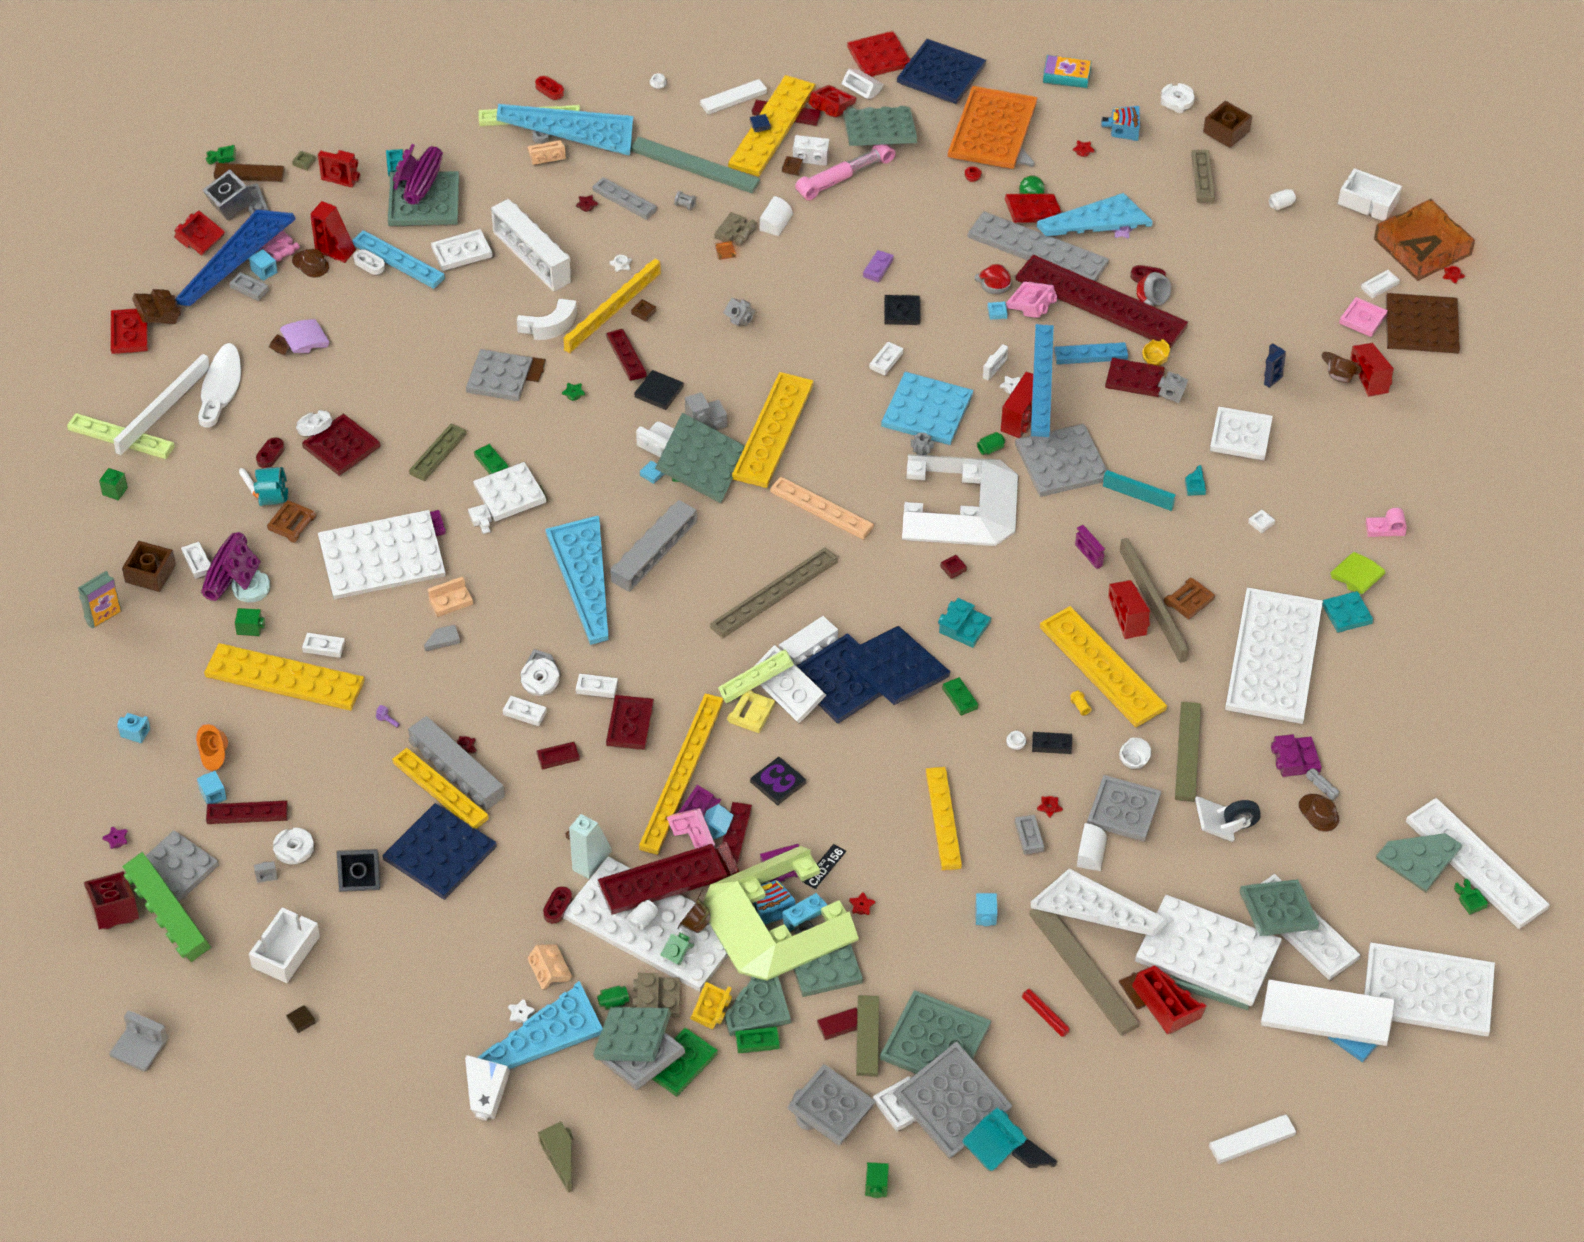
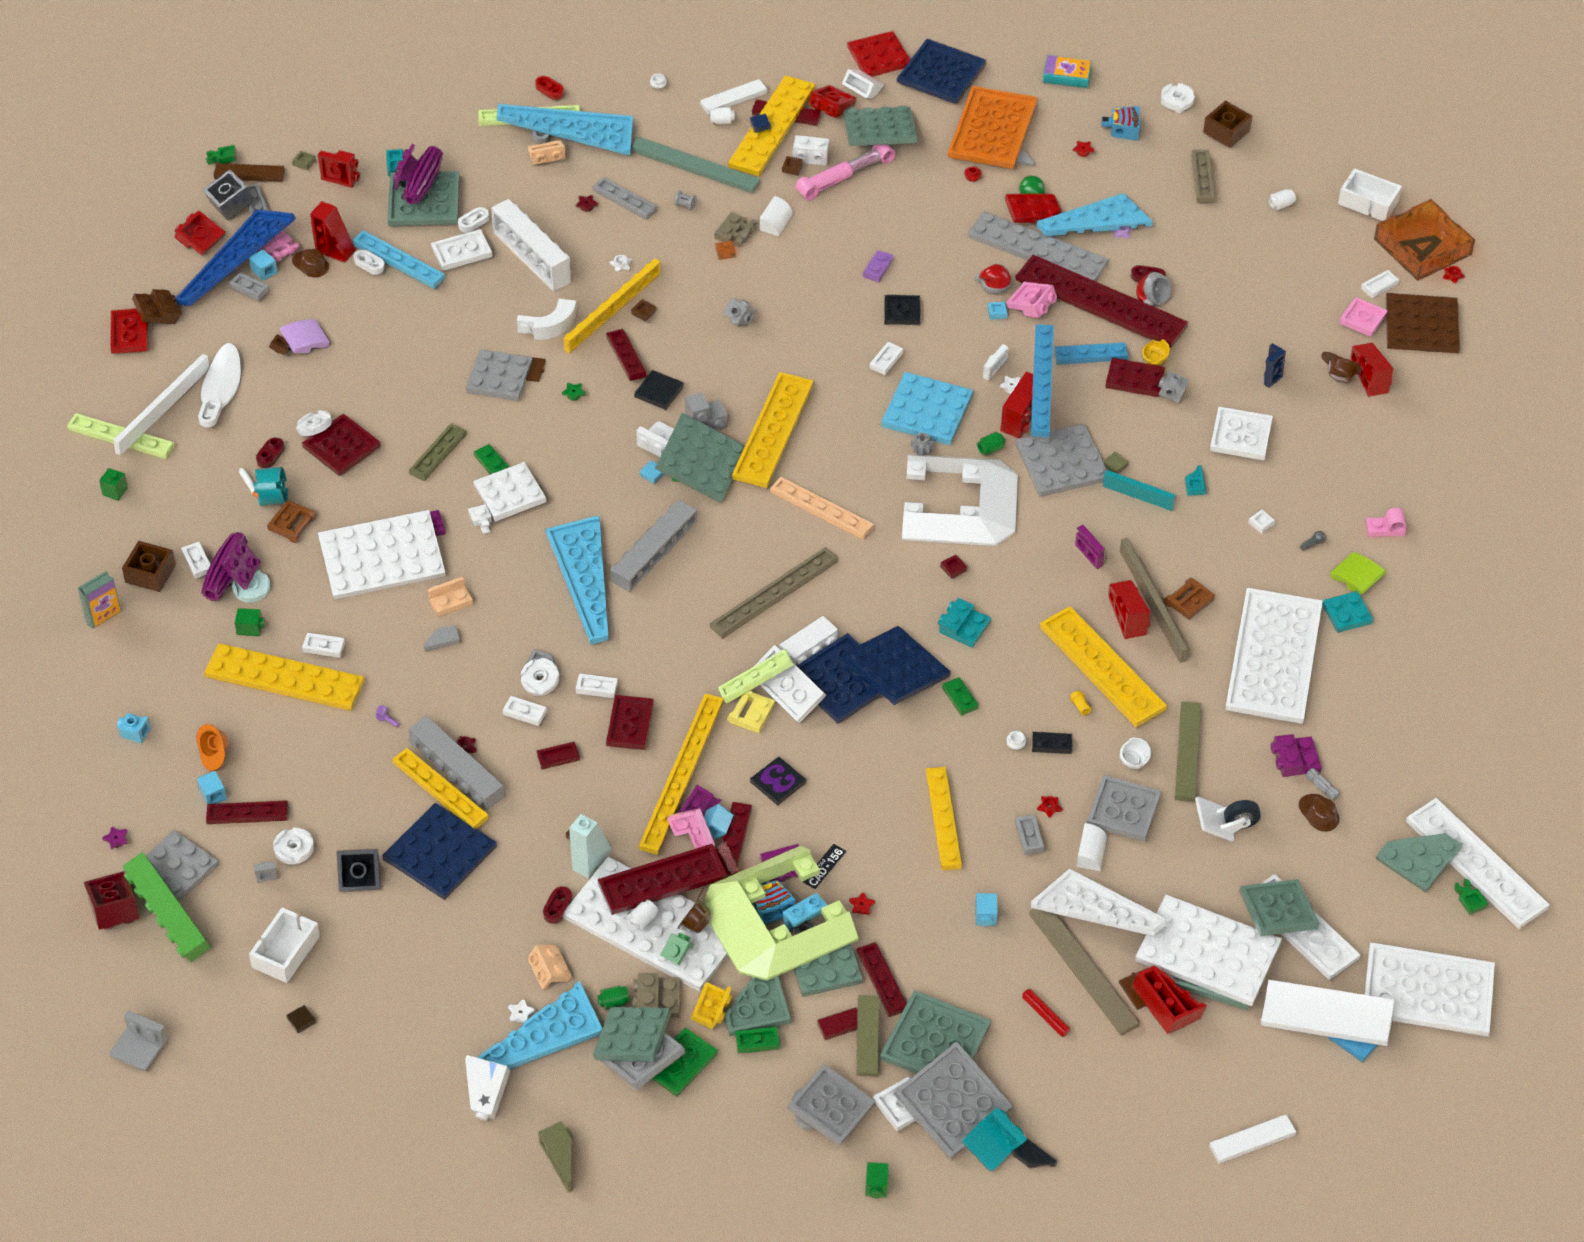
(473, 219): none -> white plate
(722, 115): none -> white brick
(882, 979): none -> dark red tile
(1115, 463): none -> olive tile
(1317, 538): none -> dark grey piece

